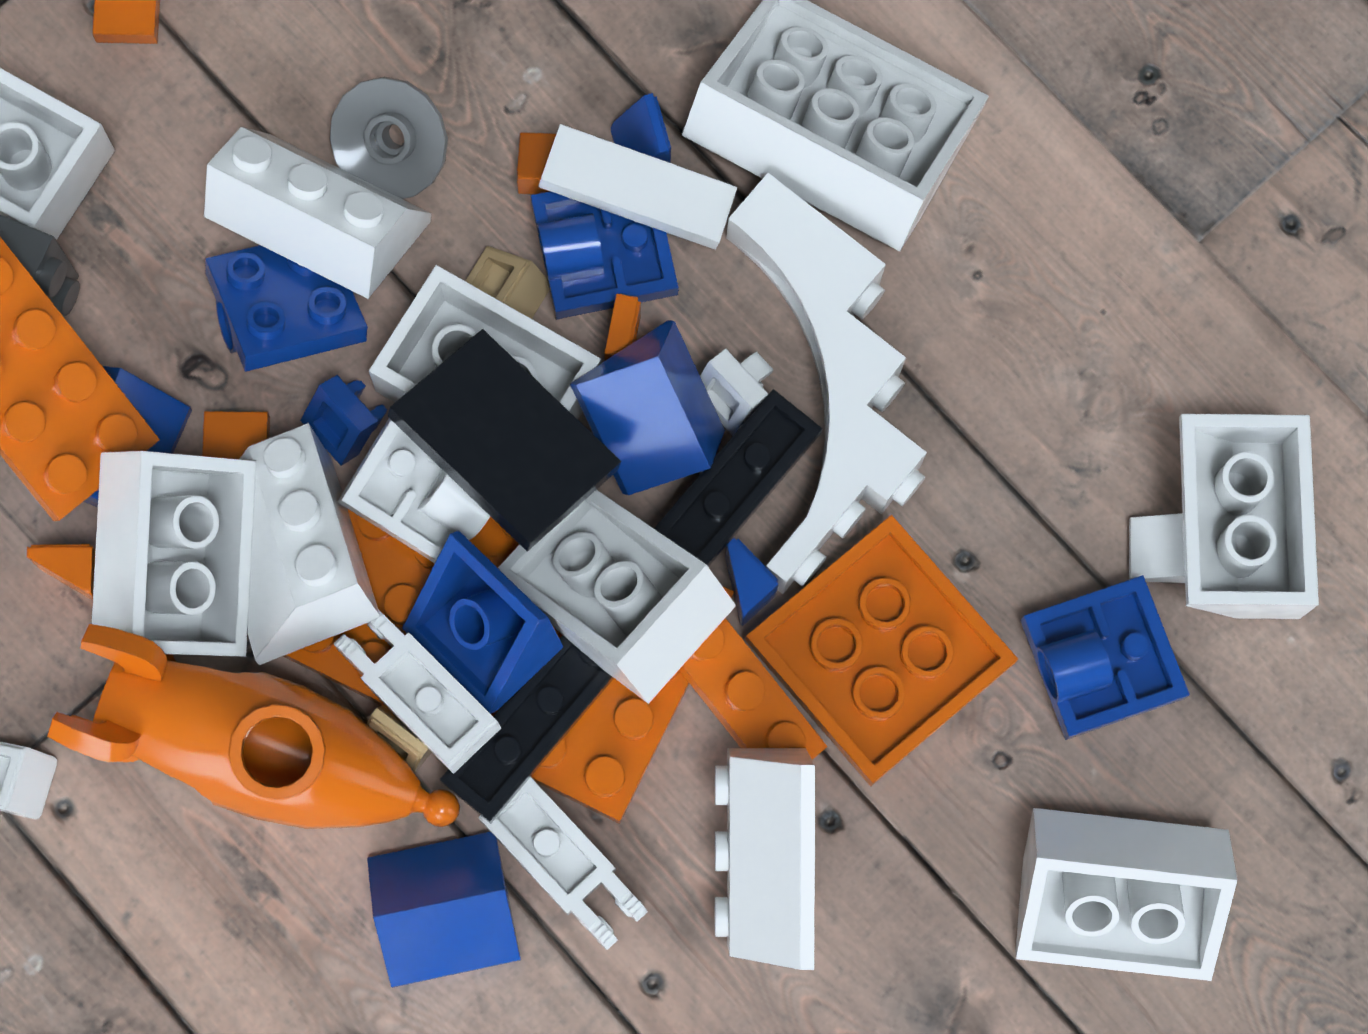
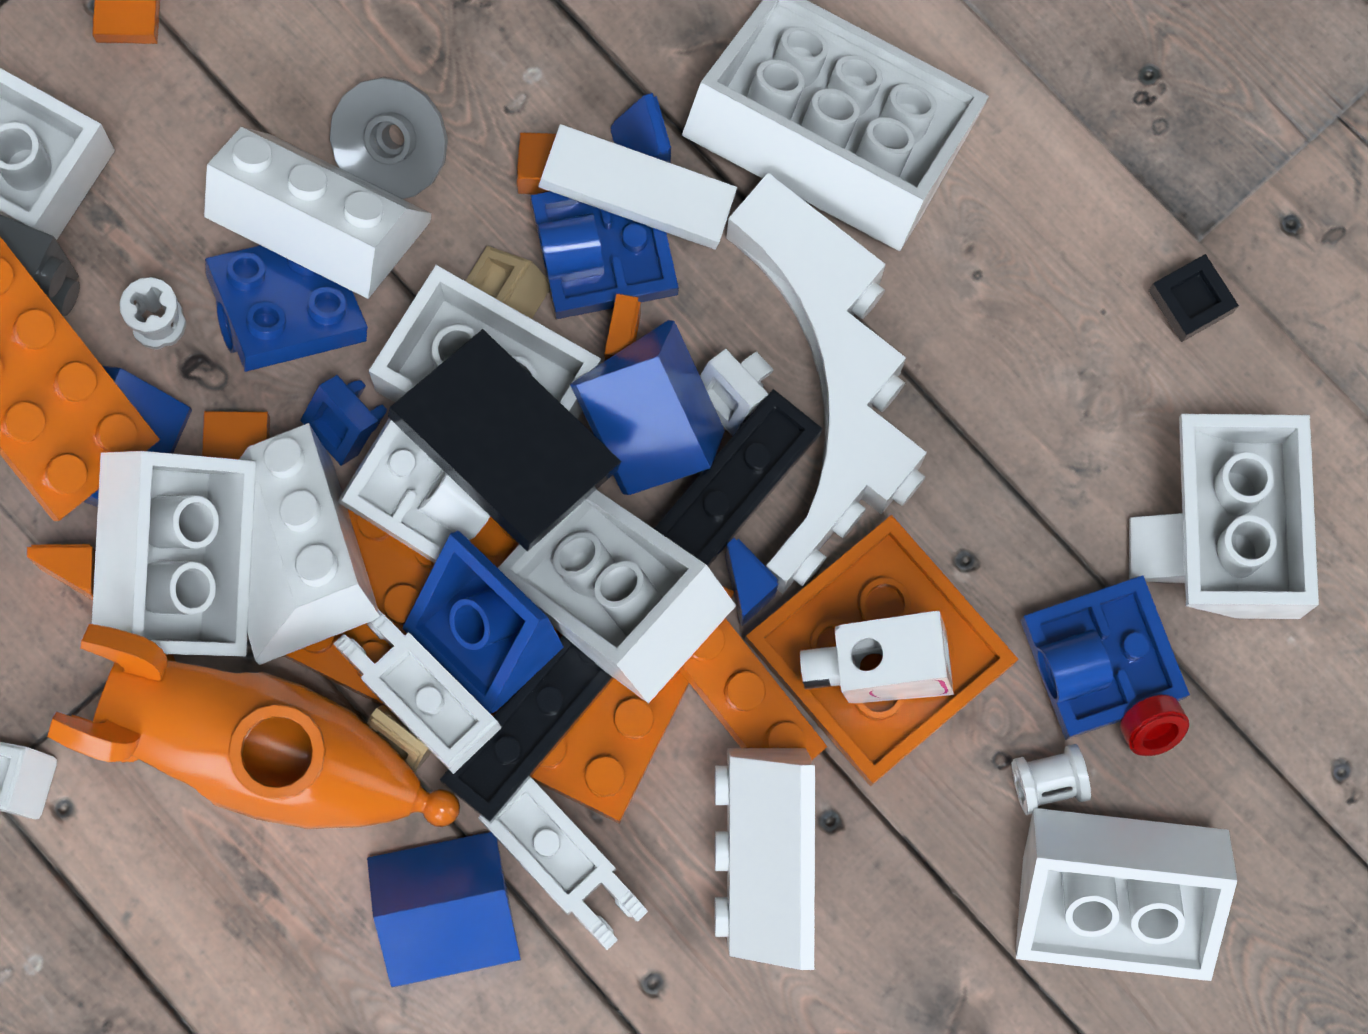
(150, 296): none -> white bush
(911, 666): none -> white torso
(1051, 779): none -> white bush
(1154, 725): none -> red tile
(1193, 298): none -> black plate

